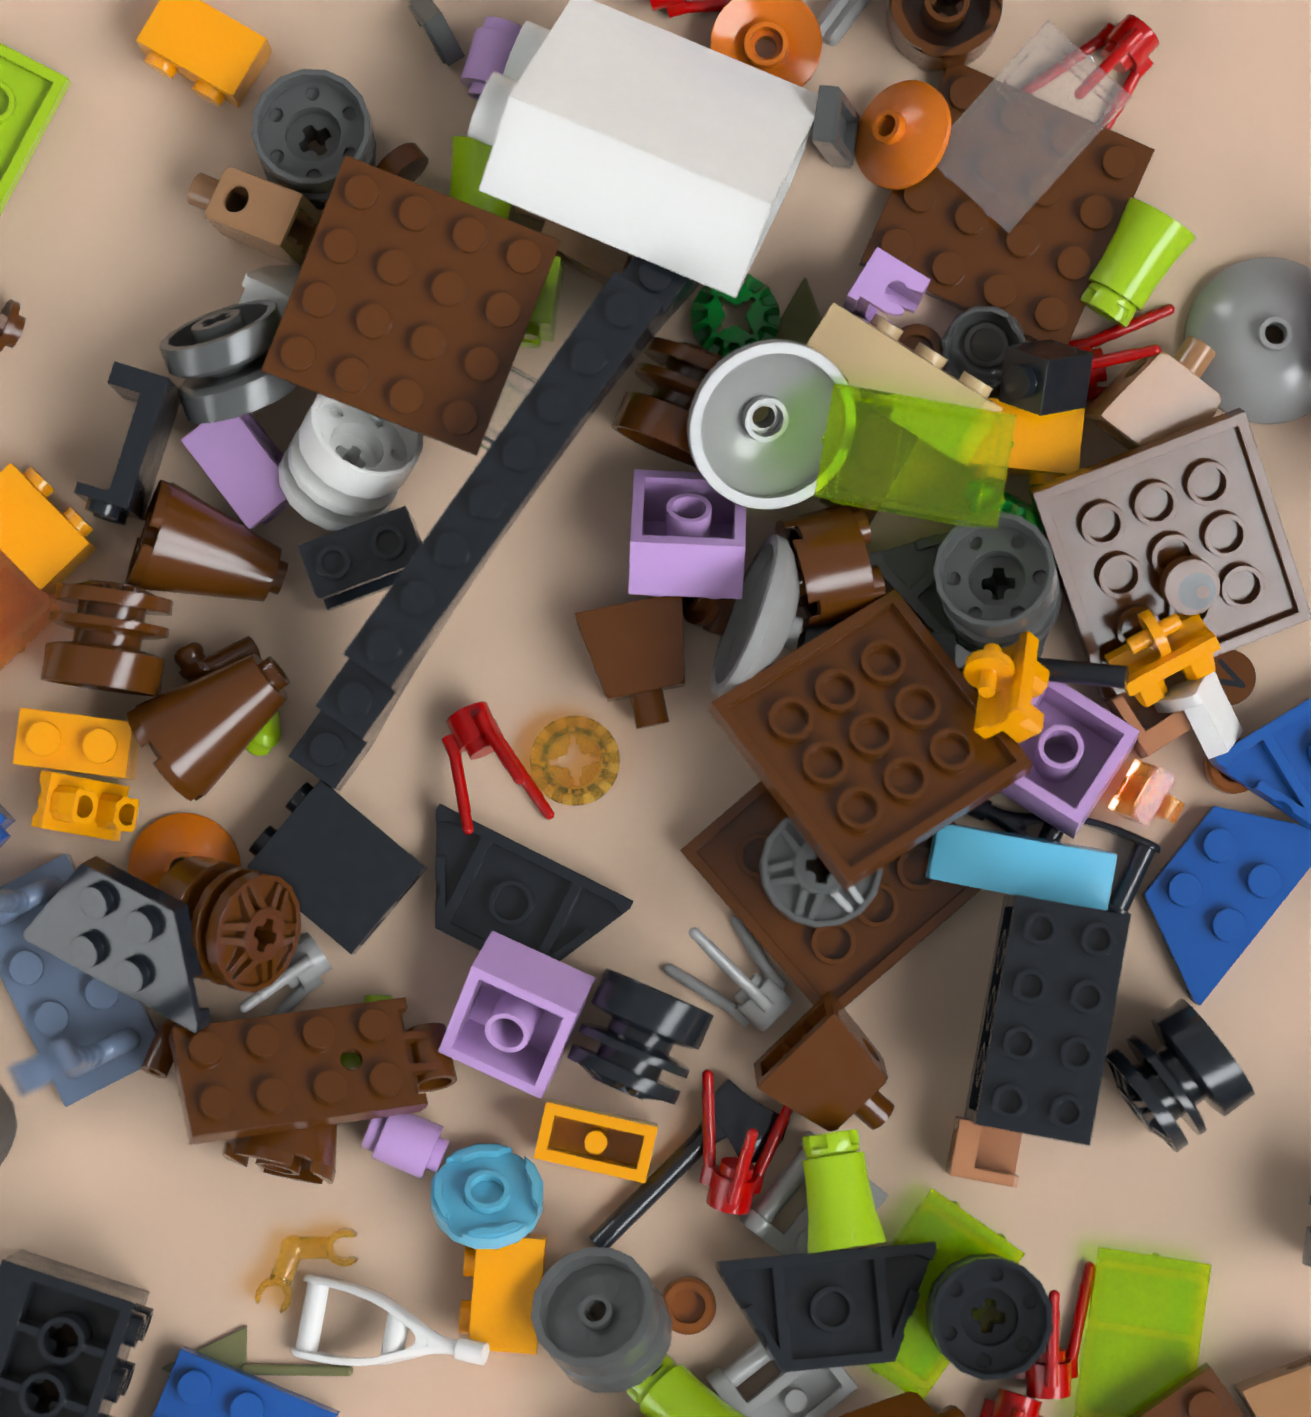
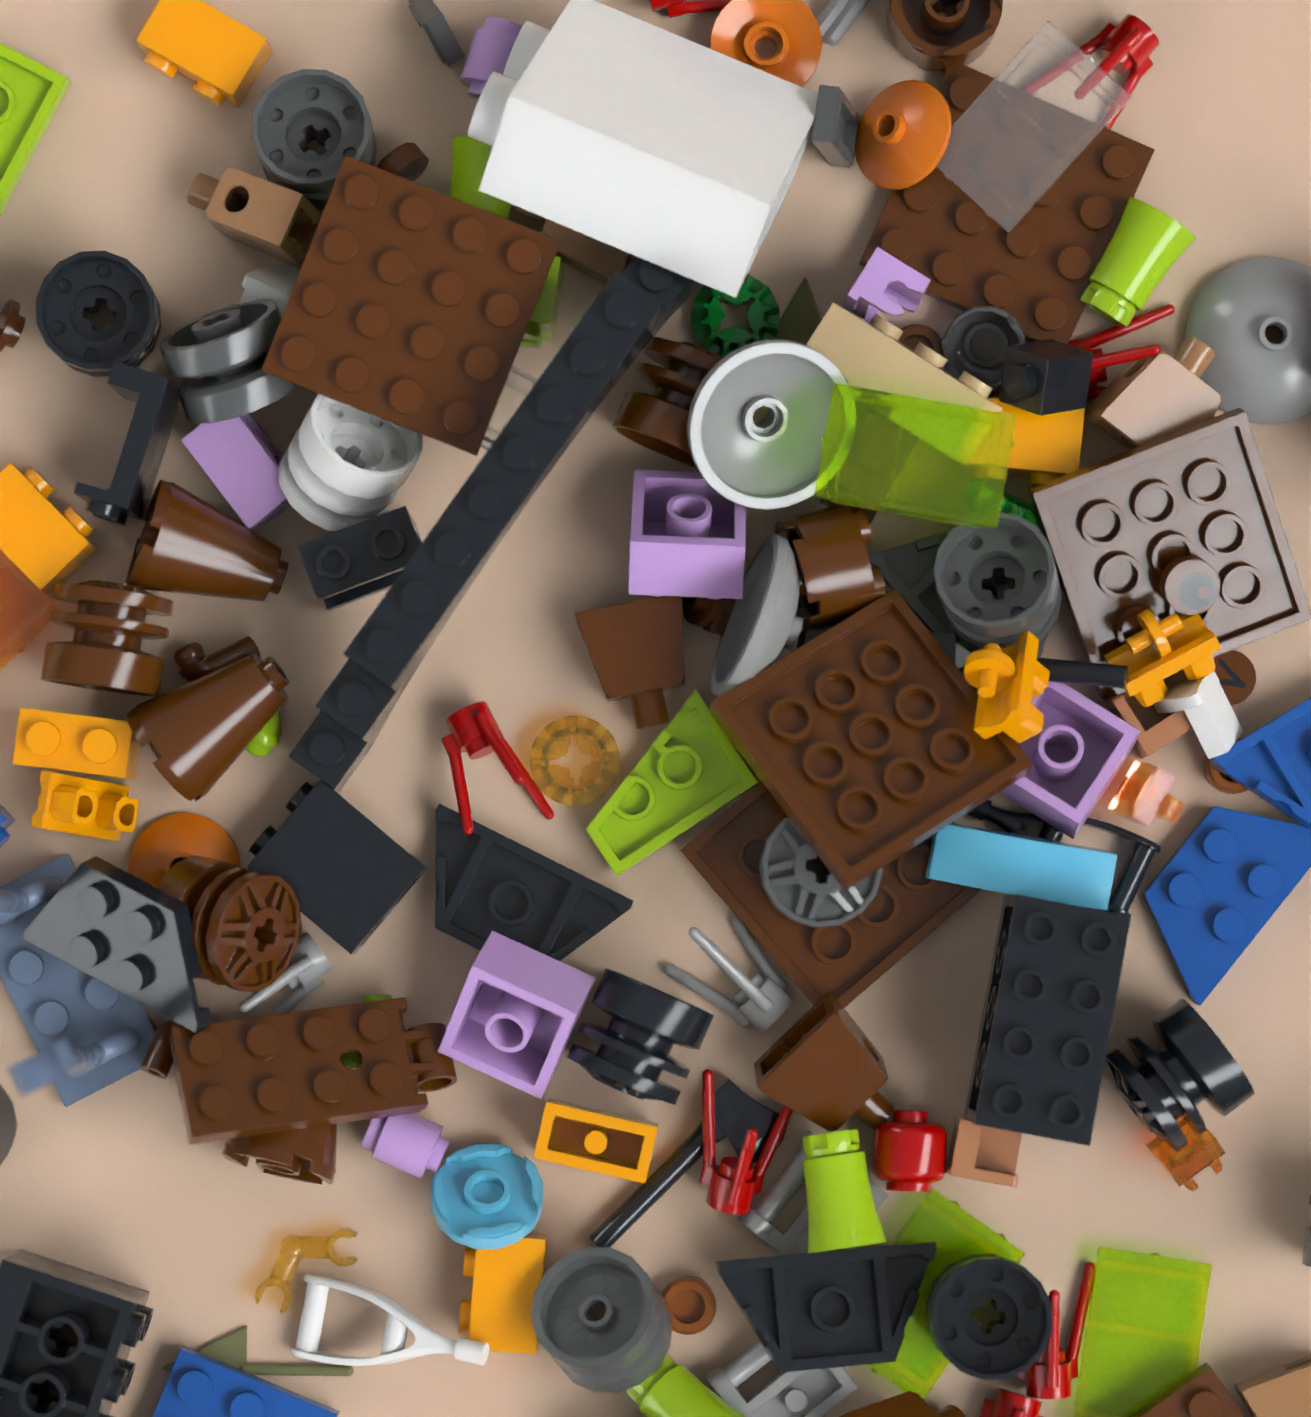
(79, 288): none -> black wheel
(671, 789): none -> lime wing
(909, 1152): none -> red head
(1193, 1158): none -> clear orange tile

